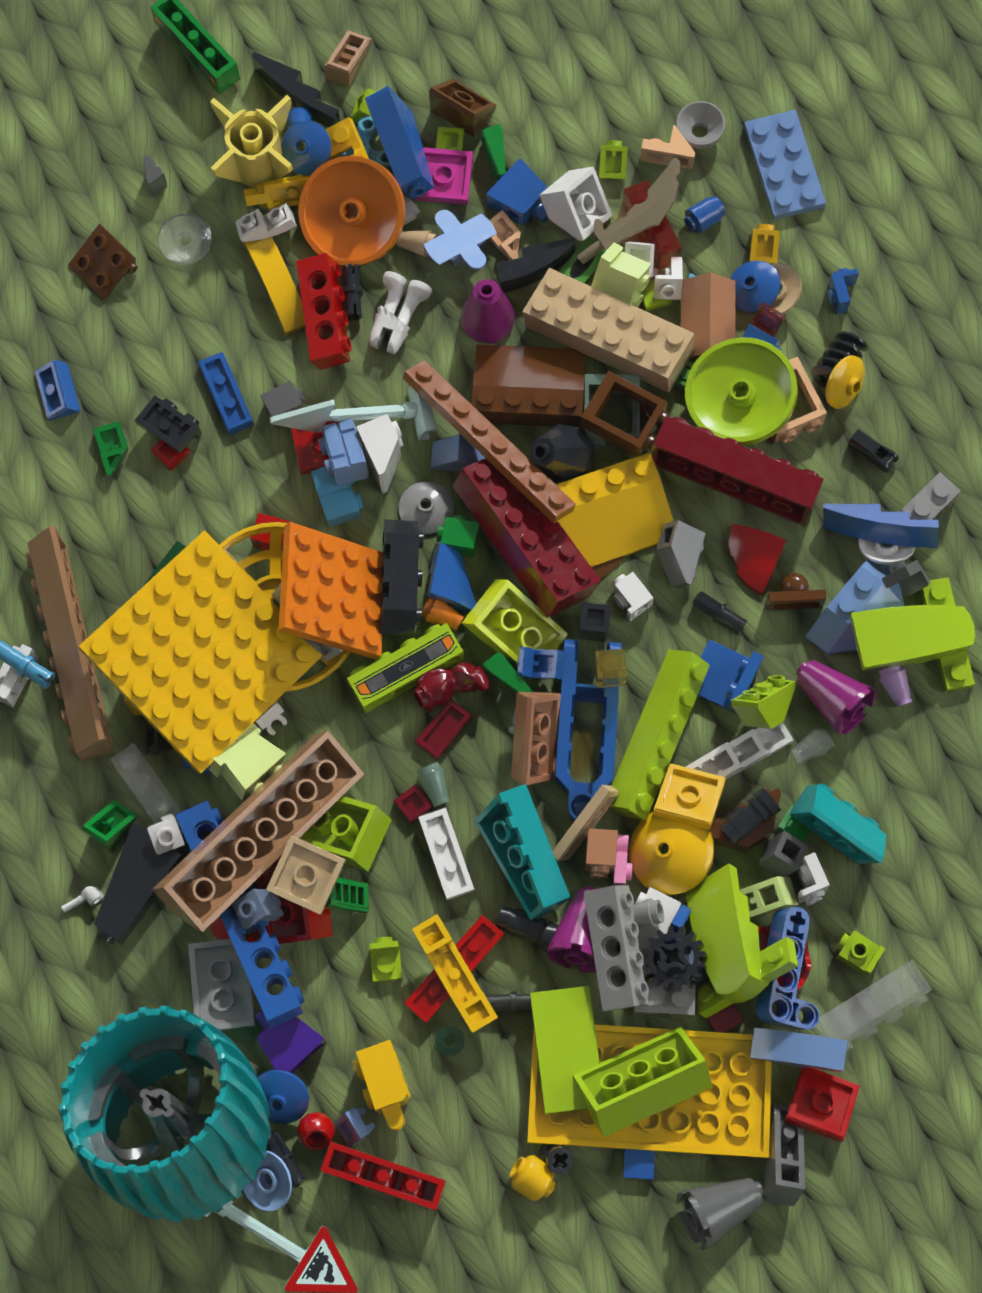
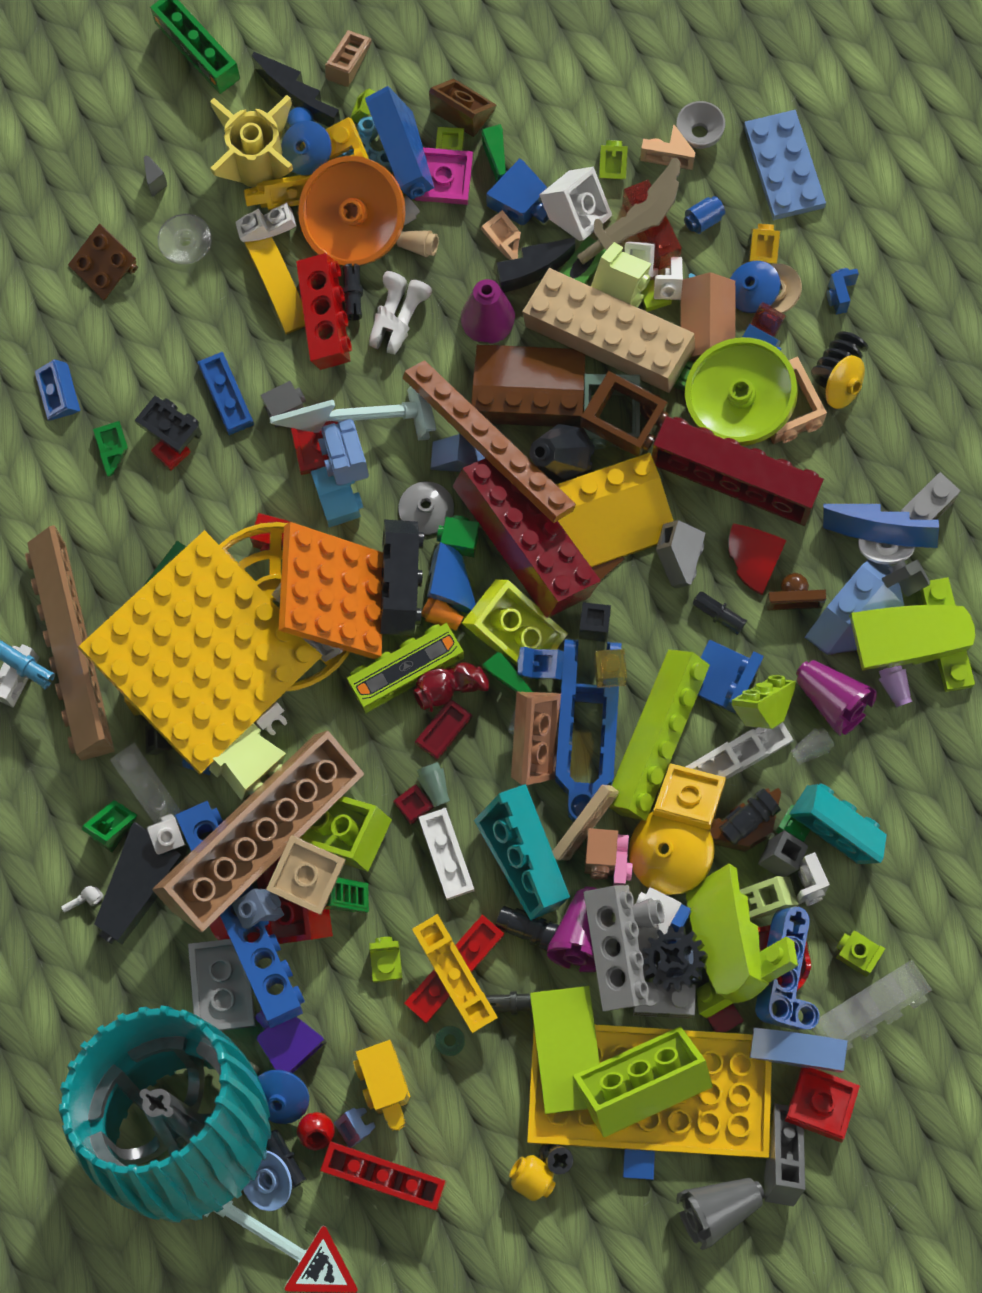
(381, 448): white slope -> none
(459, 240): light blue piece -> none
(631, 595): white brick -> none
(869, 447): black bar -> none

